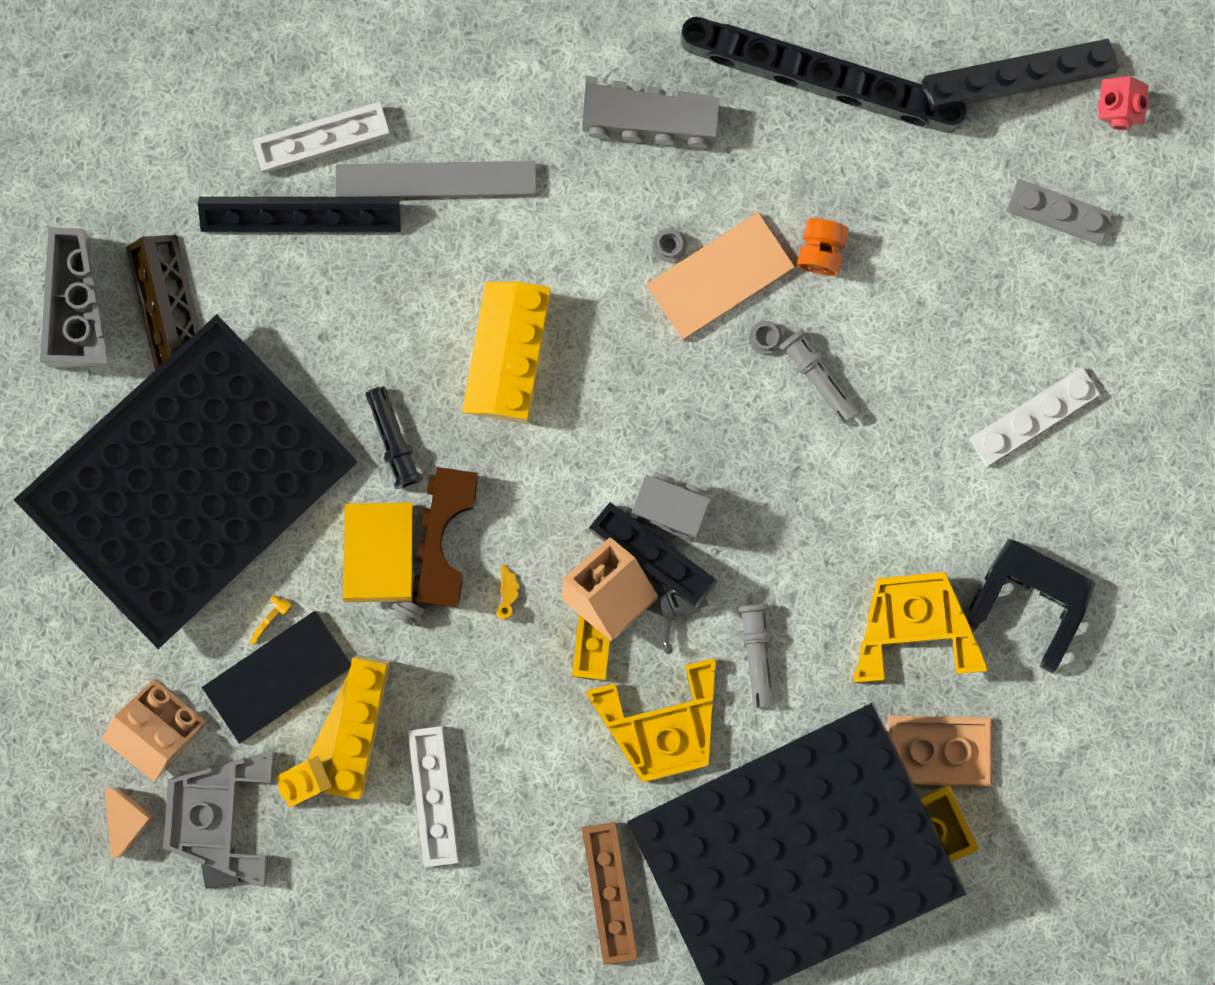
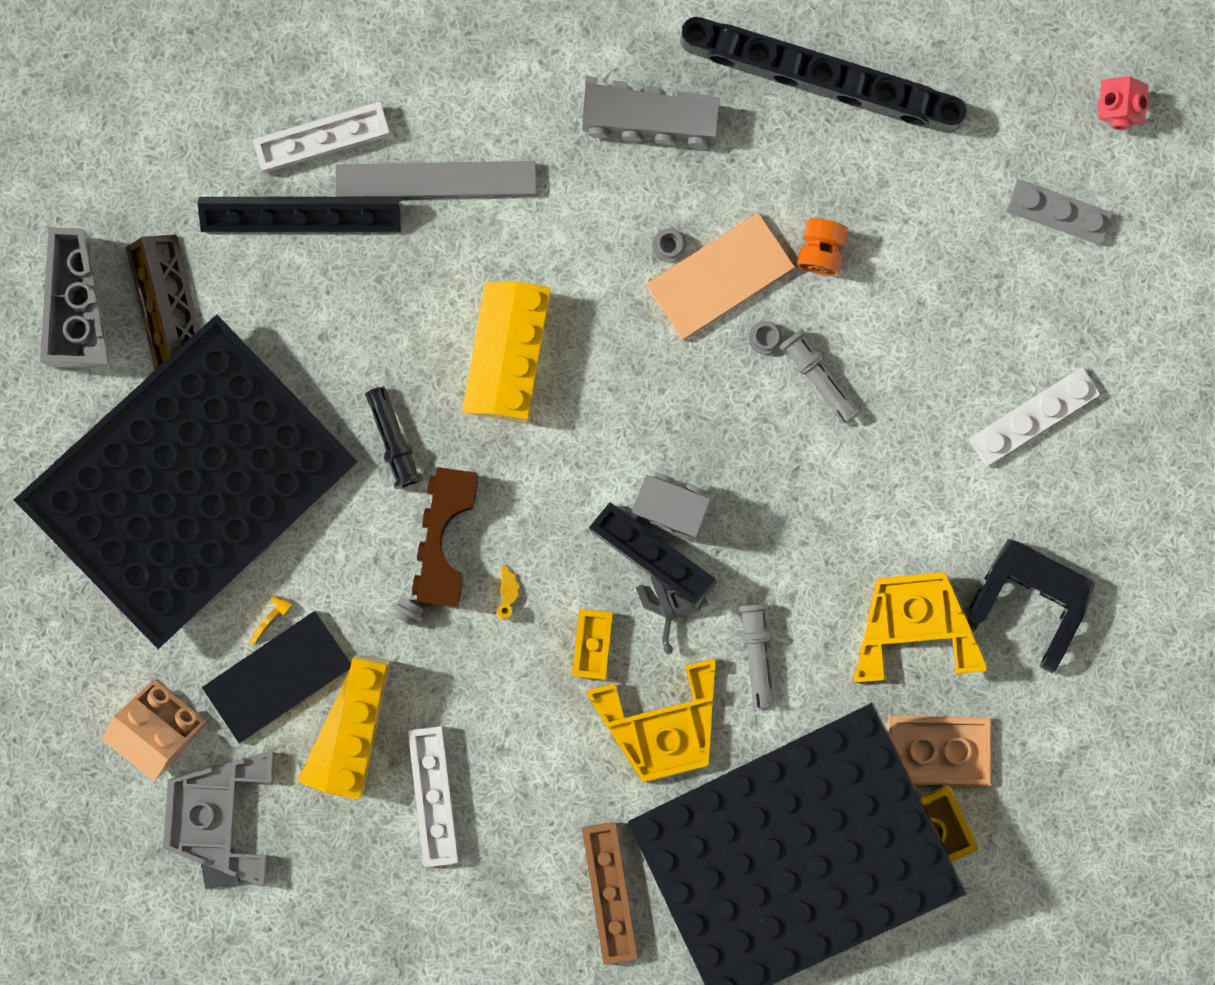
(125, 821): light nougat slope -> none
(303, 782): yellow plate -> none
(378, 552): yellow tile -> none
(608, 589): light nougat slope -> none
(1019, 74): black plate -> none

